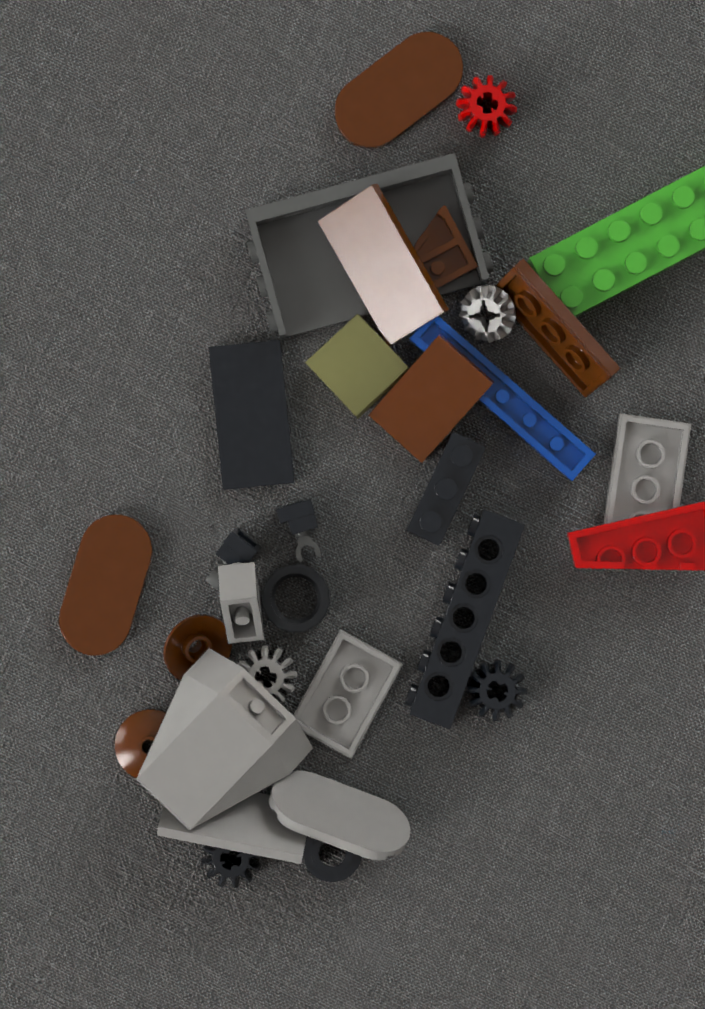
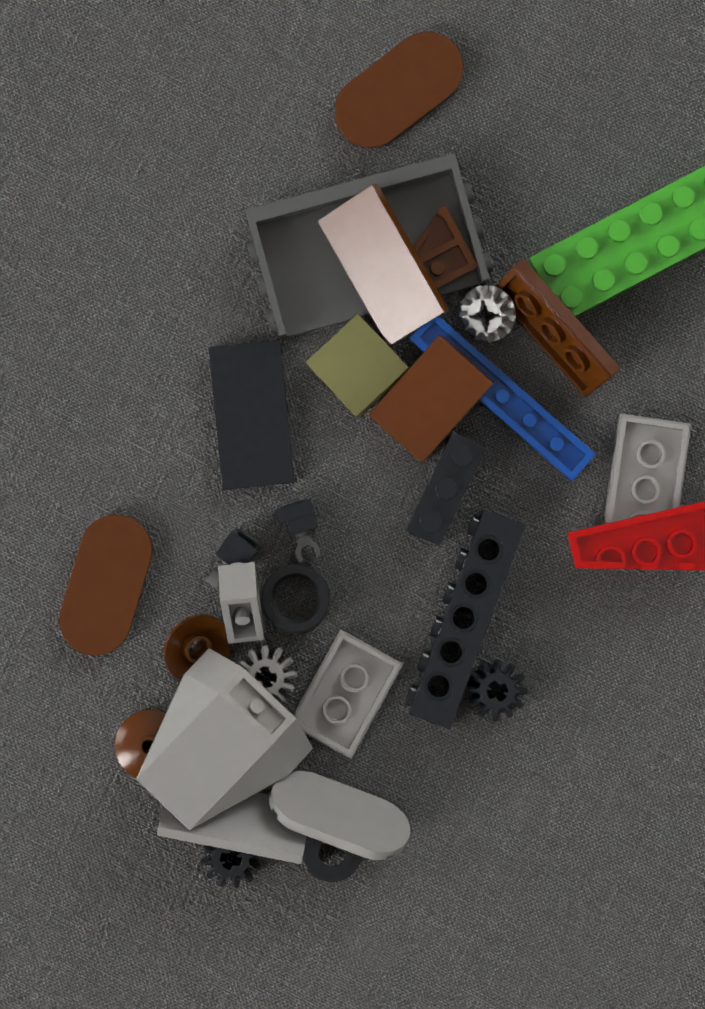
(475, 112): red gear -> none

